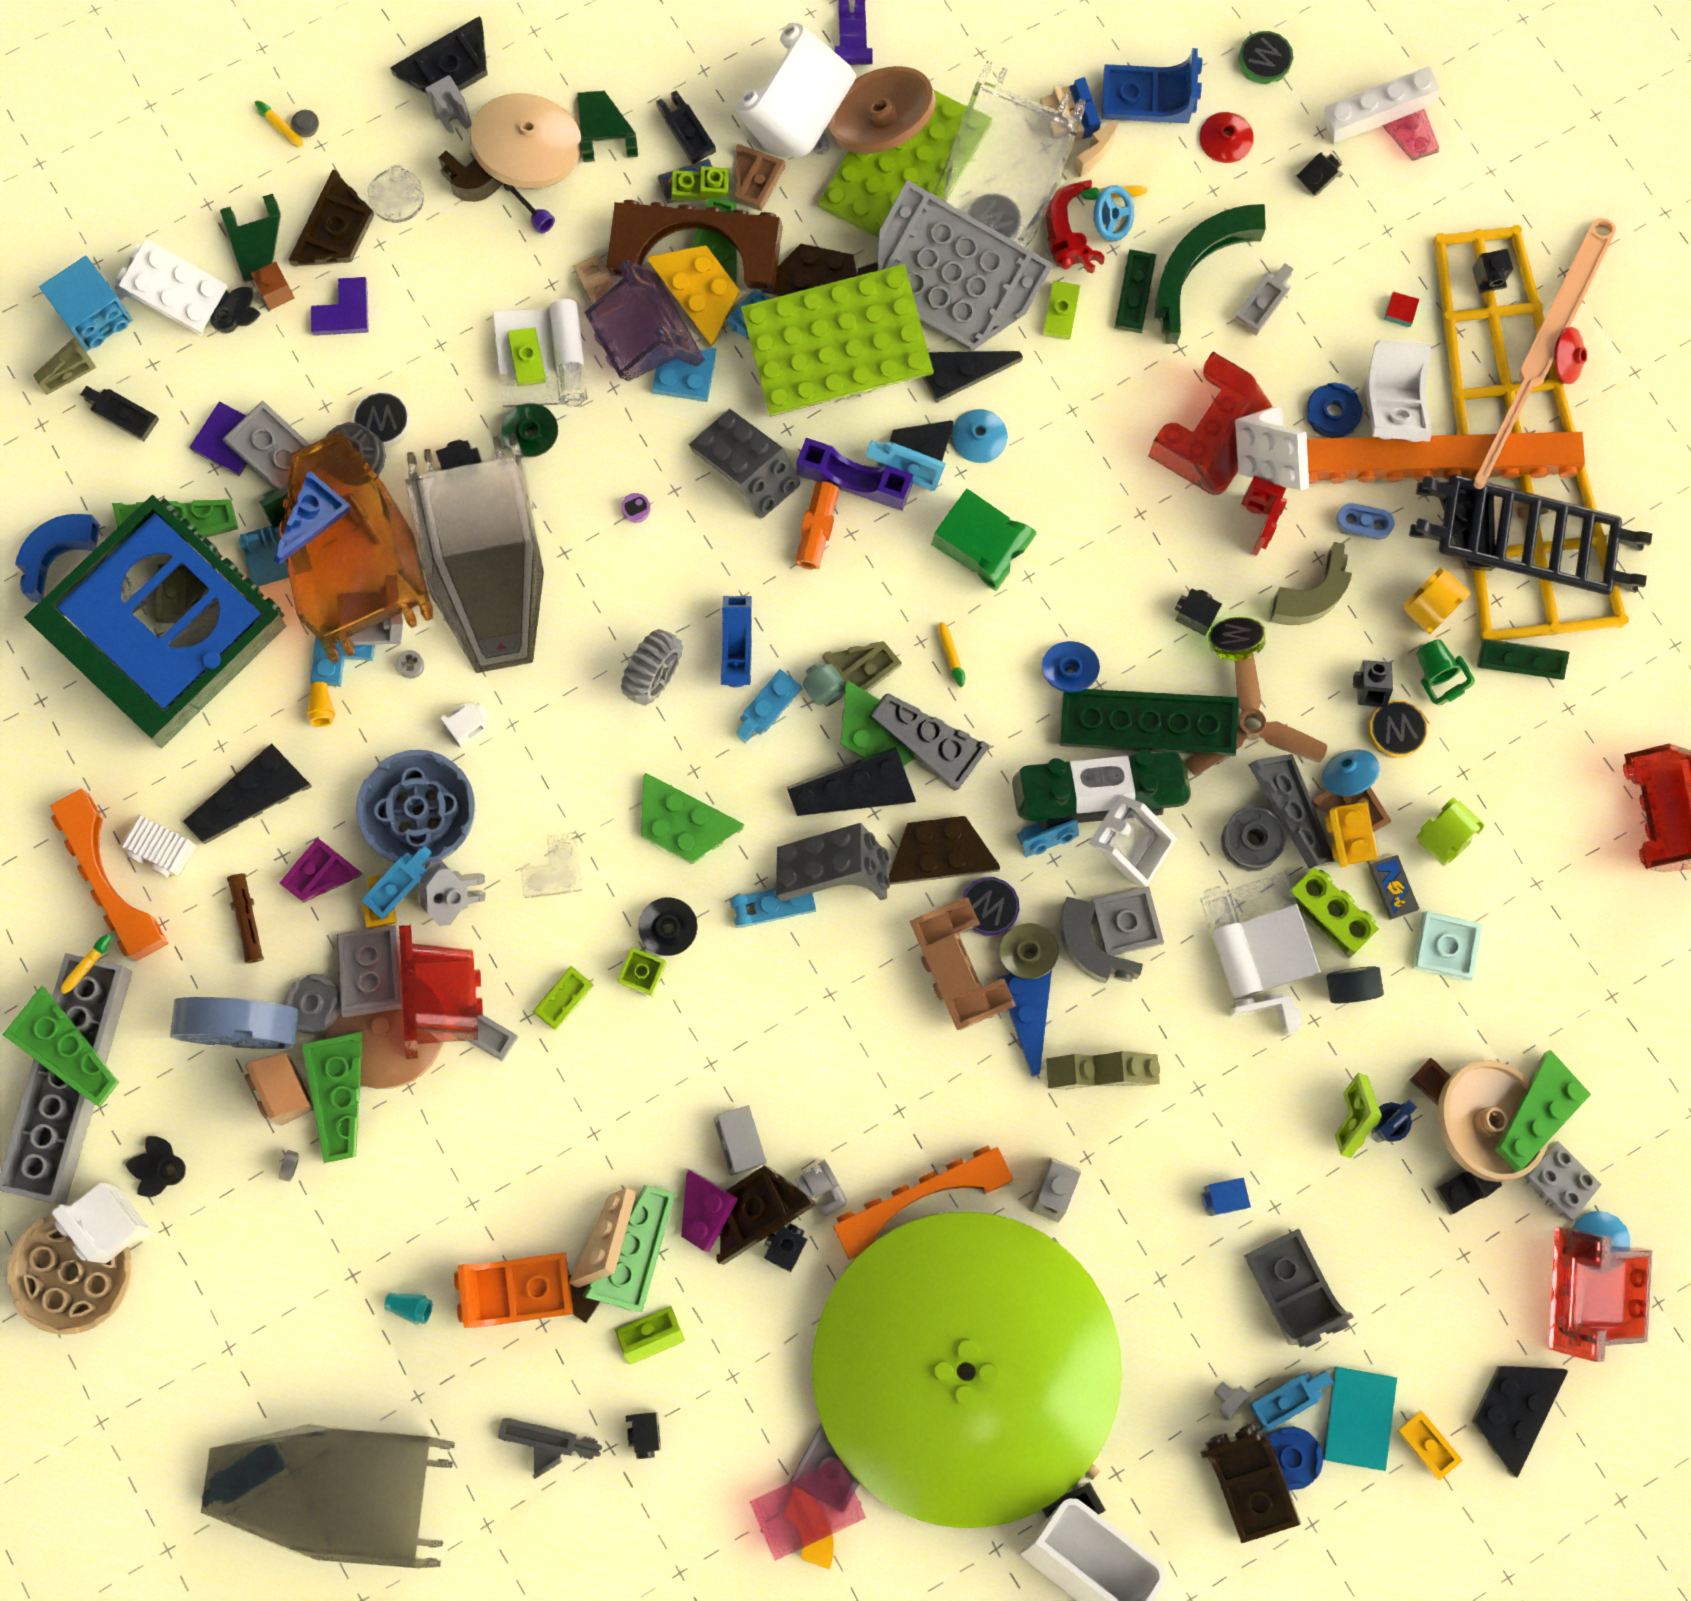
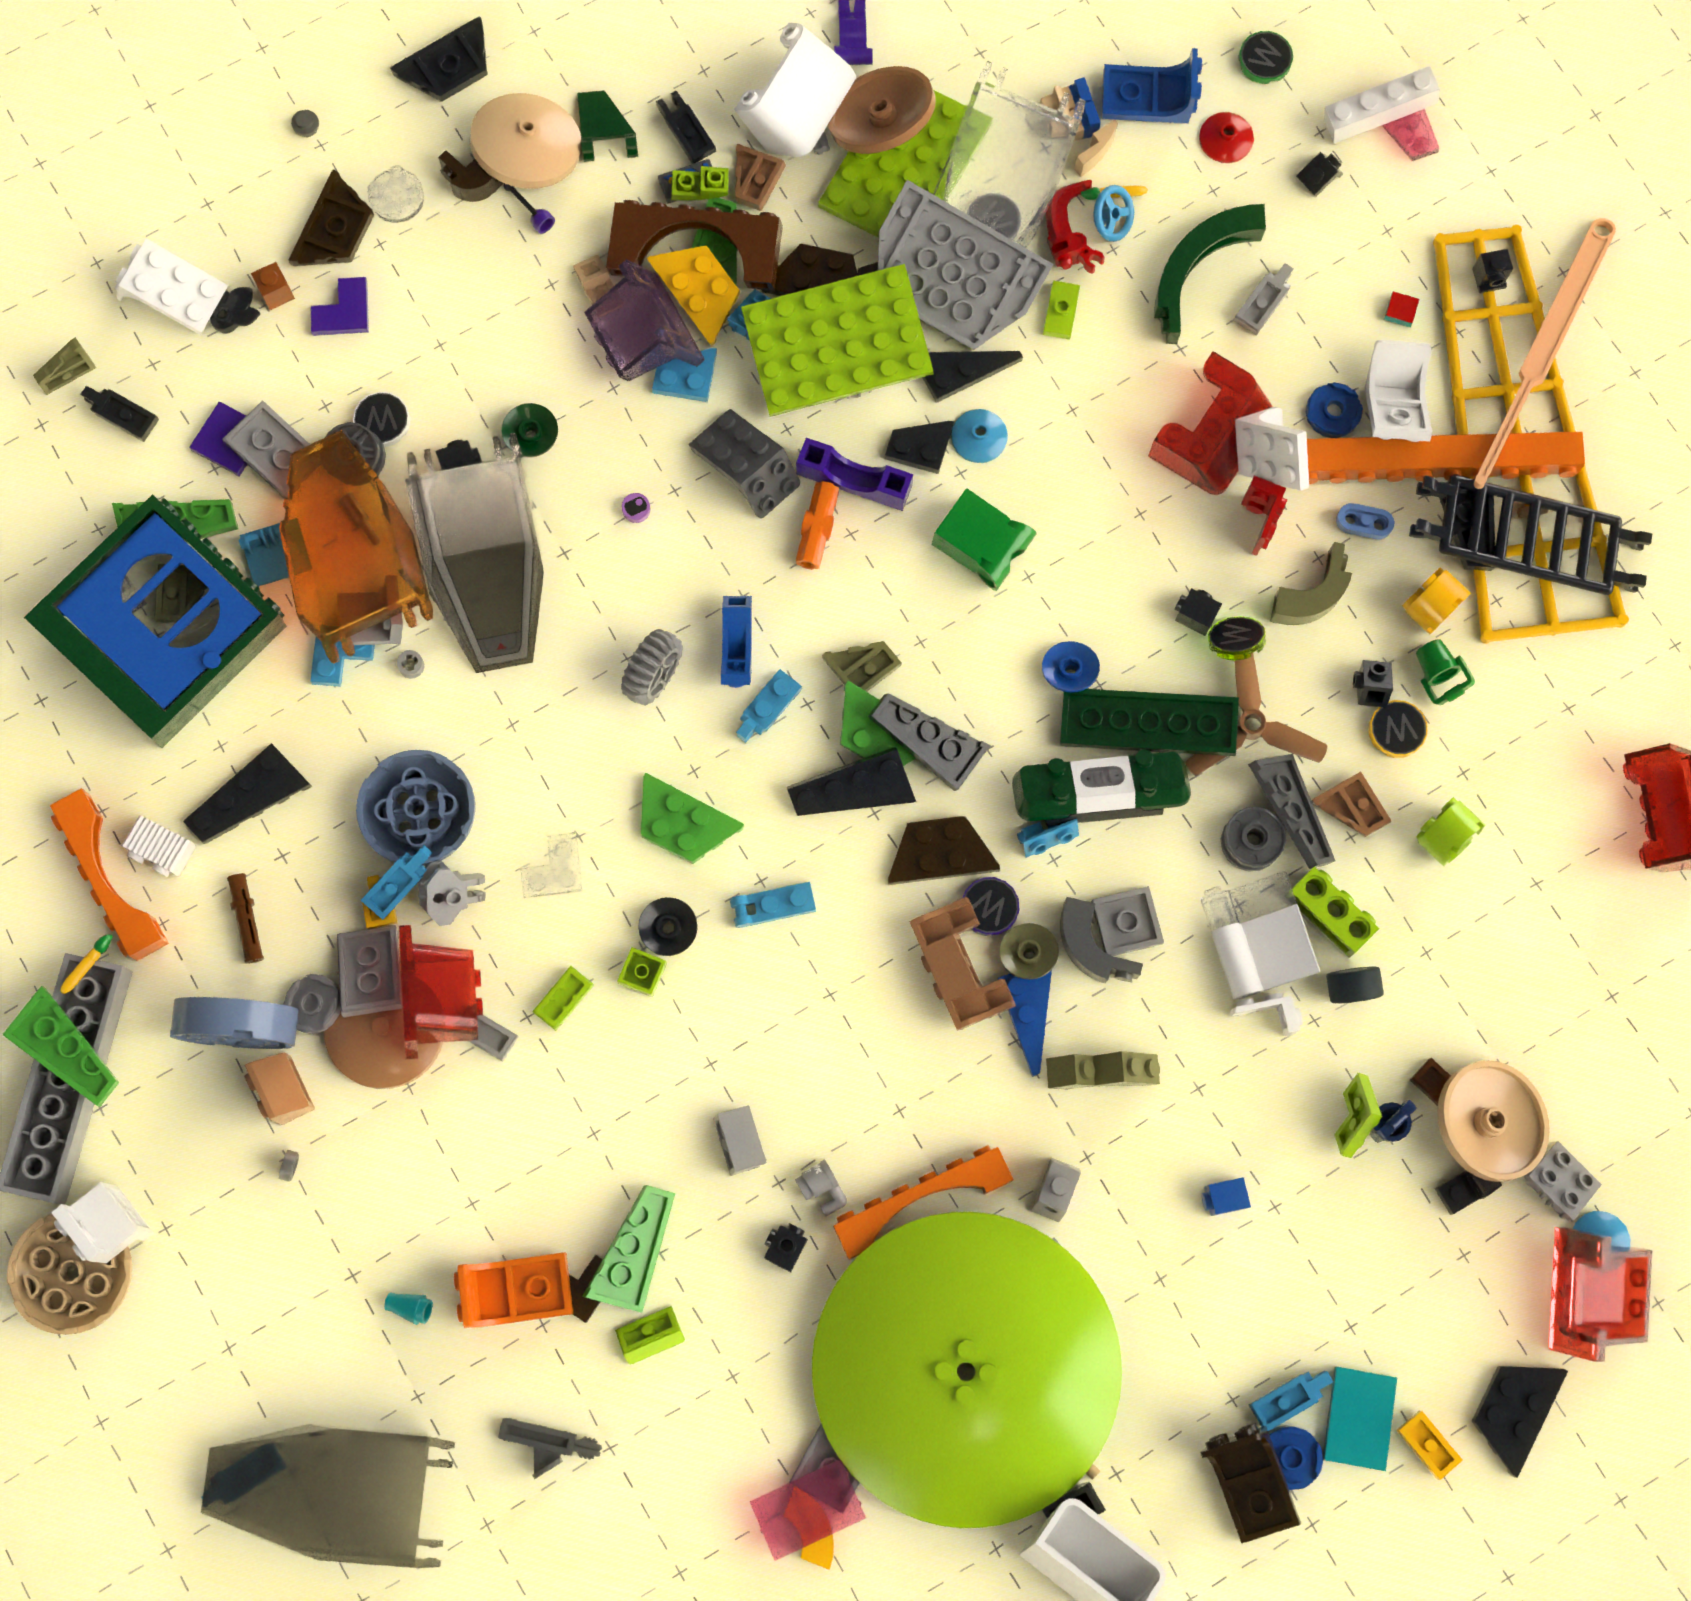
(49, 542): blue arch -> none
(86, 303): dark azure brick -> none
(152, 1167): black plate -> none
(255, 241): dark green flag -> none
(266, 111): yellow piece -> none
(273, 506): dark green tile -> none
(313, 513): blue wing -> none
(318, 872): magenta wing -> none
(320, 707): yellow cone -> none
(334, 1085): bright green wing -> none
(448, 103): light grey hinge -> none
(466, 722): white brick -> none
(526, 356): lime plate -> none
(560, 352): door -> none
(605, 1242): tan wing -> none
(644, 1434): black brick -> none
(704, 1210): magenta wing -> none
(762, 1207): dark brown wing -> none
(824, 684): sand green head -> none
(832, 860): dark grey bracket -> none
(926, 469): medium azure hinge -> none
(951, 654): yellow piece -> none
(1133, 840): white window -> none
(1135, 291): dark green tile -> none
(1231, 1400): light grey tile -> none
(1296, 1290): dark grey bracket -> none
(1350, 772): dark azure dish -> none
(1352, 833): yellow bracket -> none
(1394, 887): tile -> none
(1447, 946): light aqua tile -> none
(1523, 659): dark green tile -> none
(1541, 1112): bright green wing -> none
(1569, 355): dish -> none

